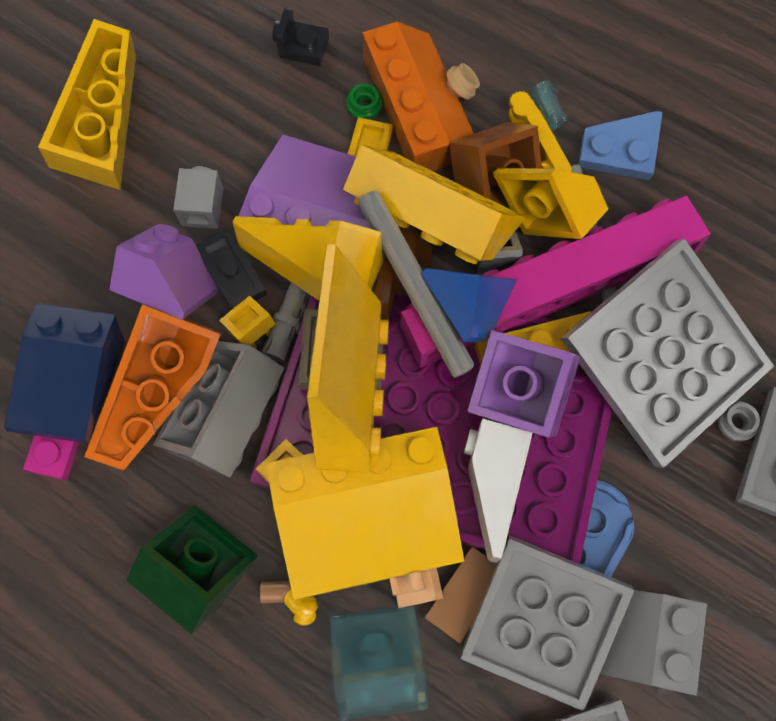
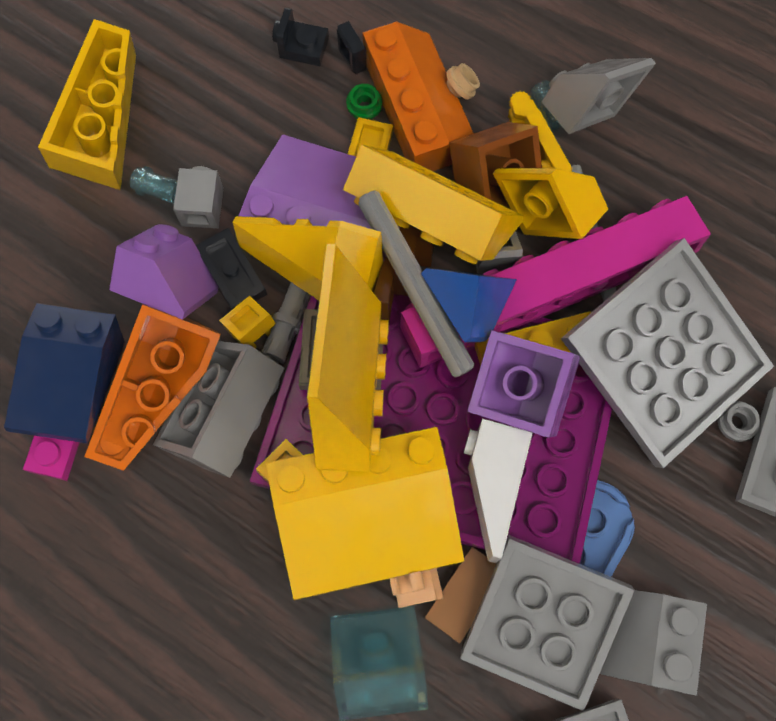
(147, 182): none -> clear light blue pin
(190, 568): dark green slope -> none
(280, 592): arm -> none
(351, 48): none -> black tile
(594, 91): none -> light grey slope
(622, 146): medium blue wing -> none

